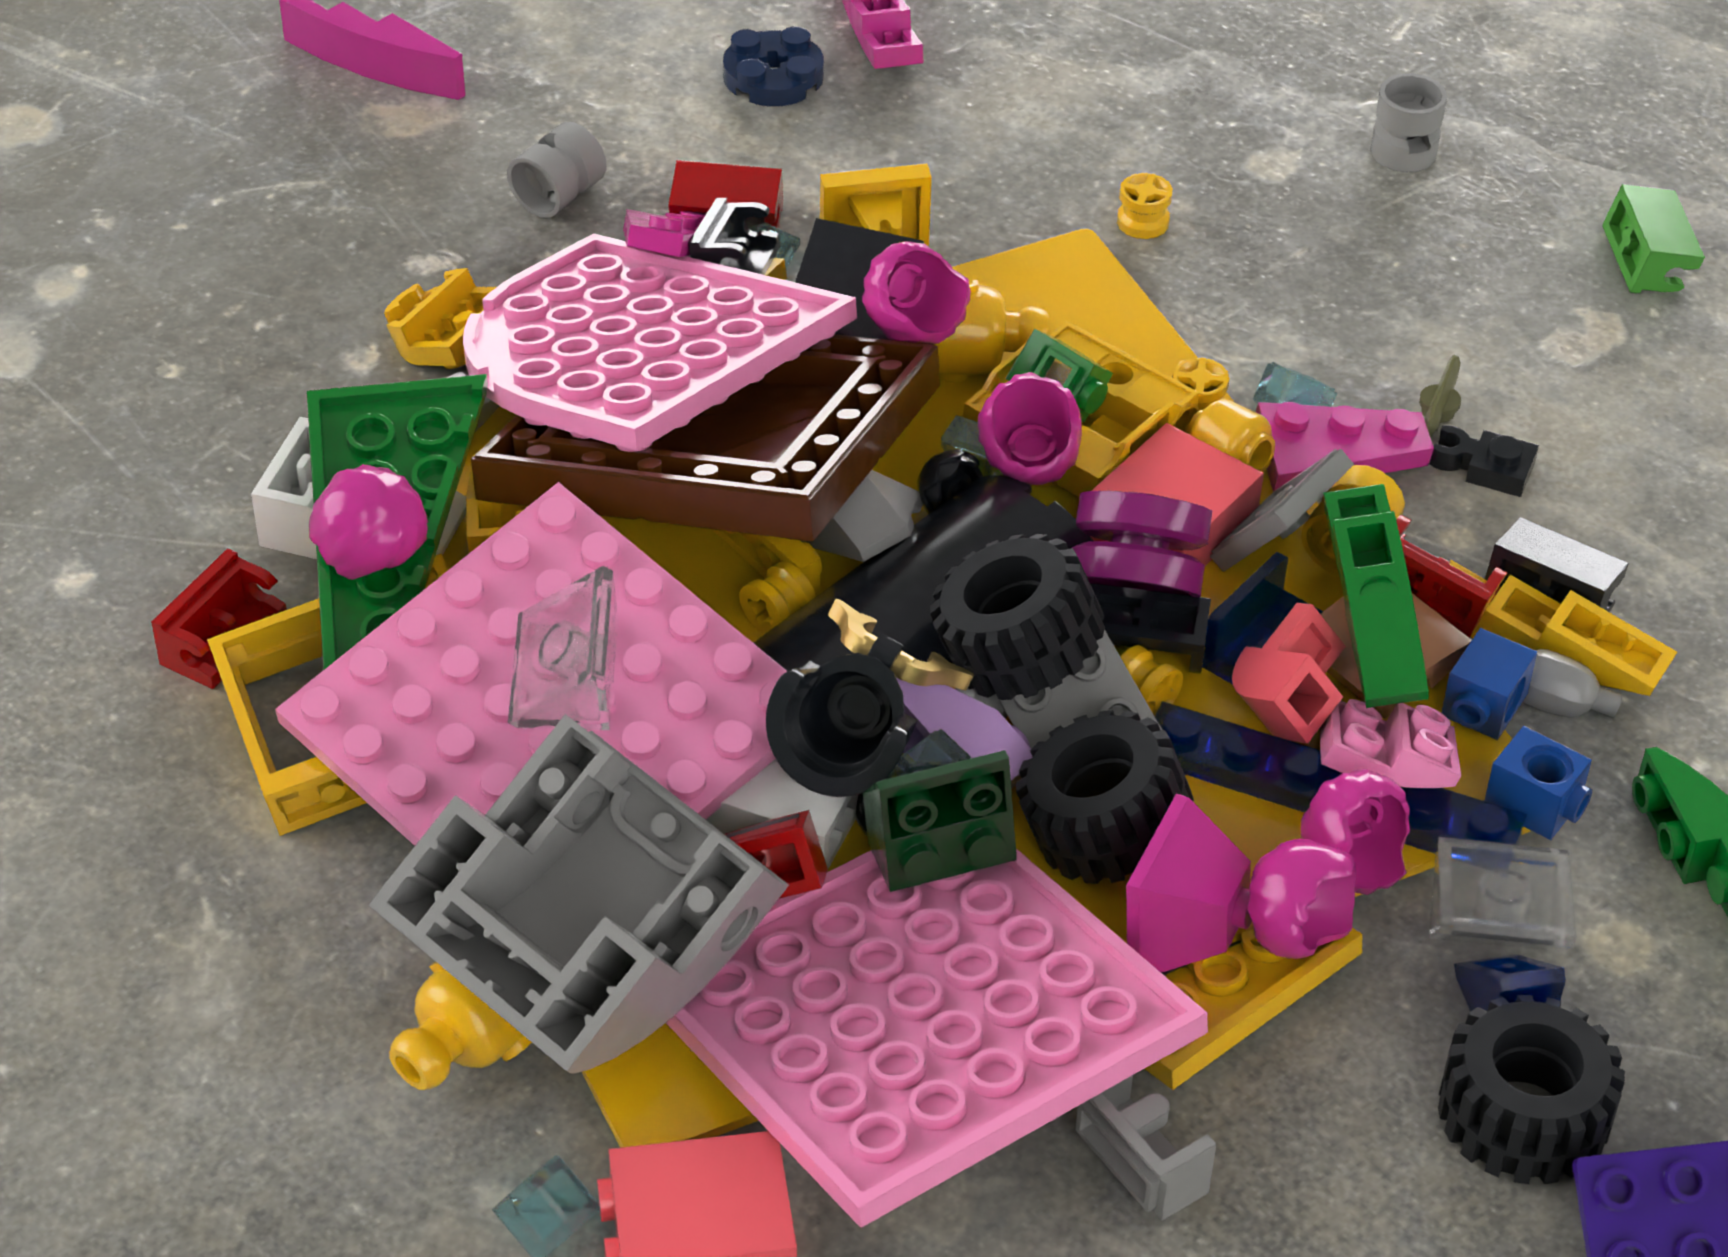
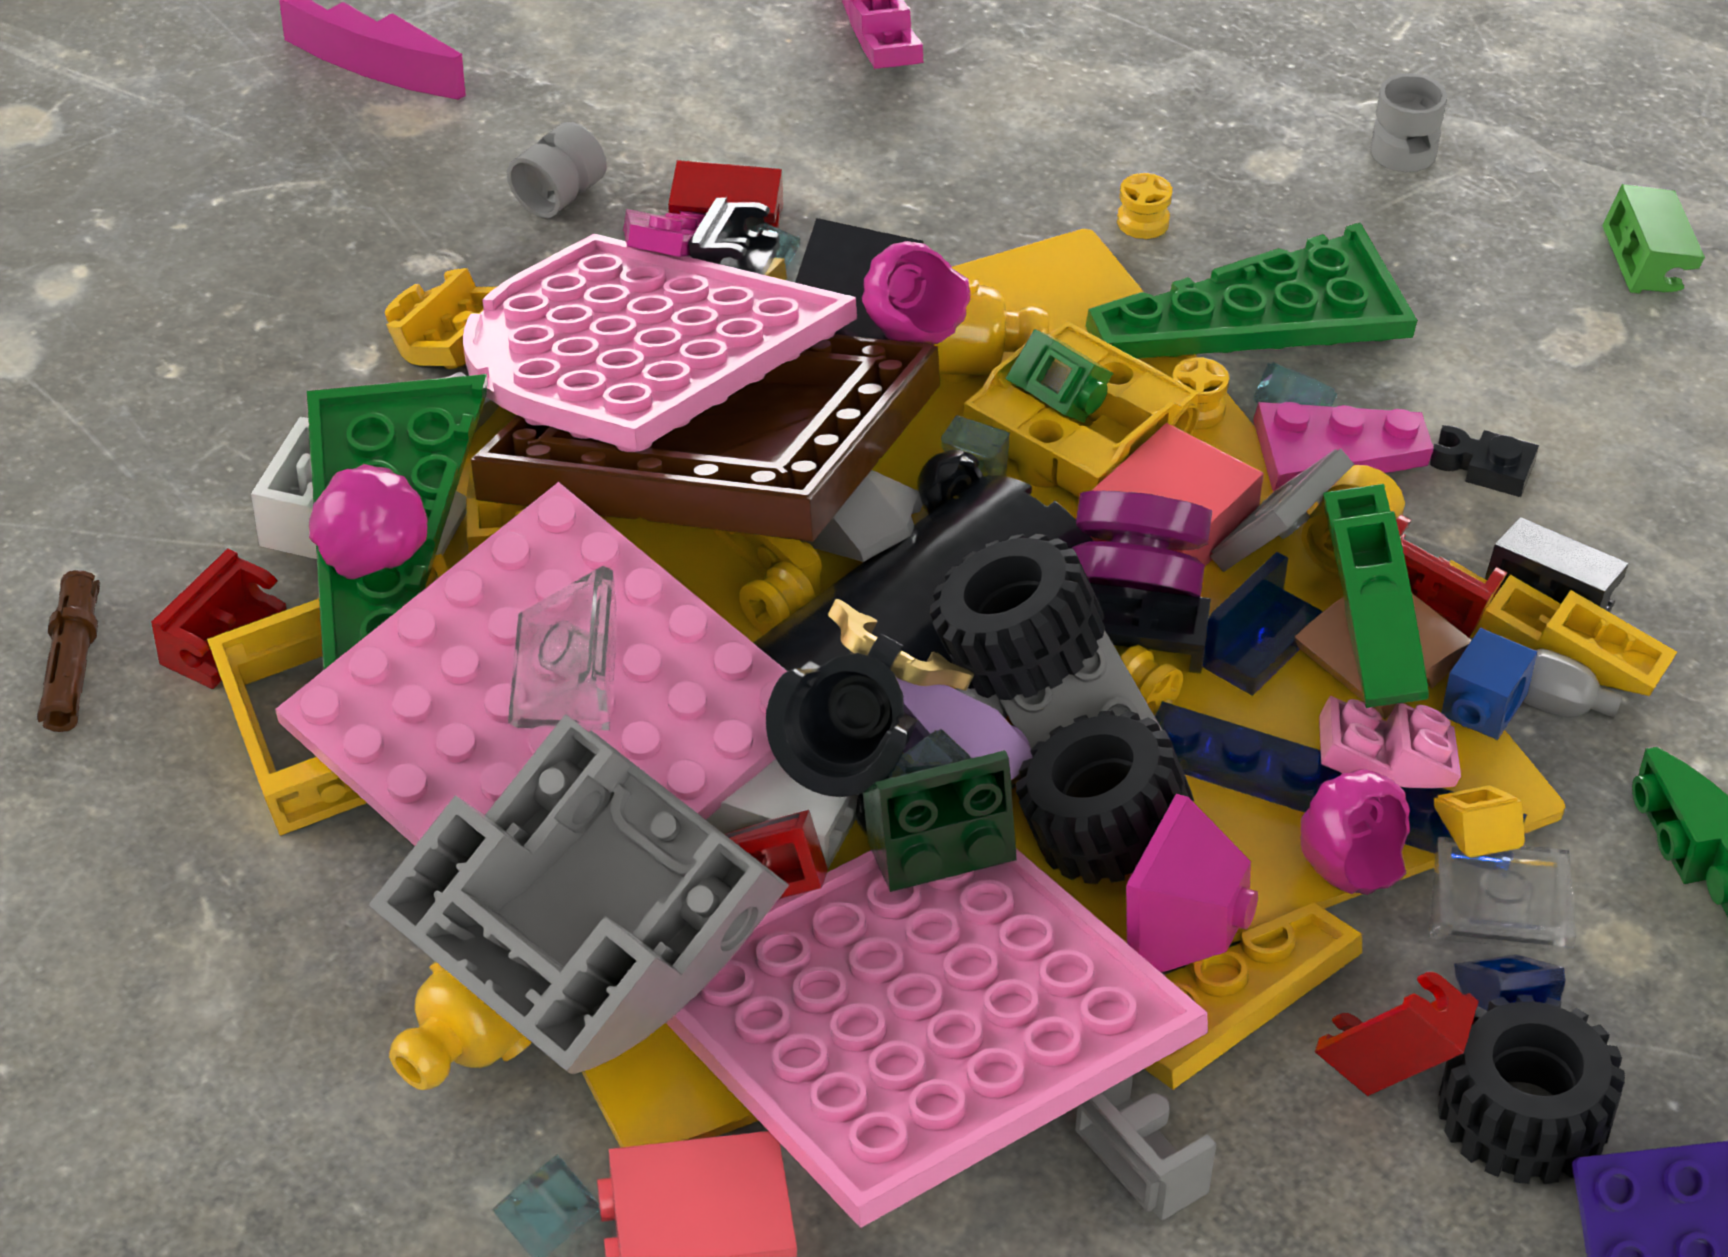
(71, 632): none -> reddish brown pin
(791, 51): dark blue plate -> none
(880, 199): yellow plate -> none
(1031, 429): dark pink hair -> none
(1235, 432): yellow head -> none
(1267, 301): none -> green wing
(1287, 675): coral brick -> none
(1302, 897): dark pink hair -> none
(1401, 1039): none -> red hinge
(1441, 400): olive piece -> none
(1482, 820): none -> yellow slope
(1540, 781): blue brick -> none

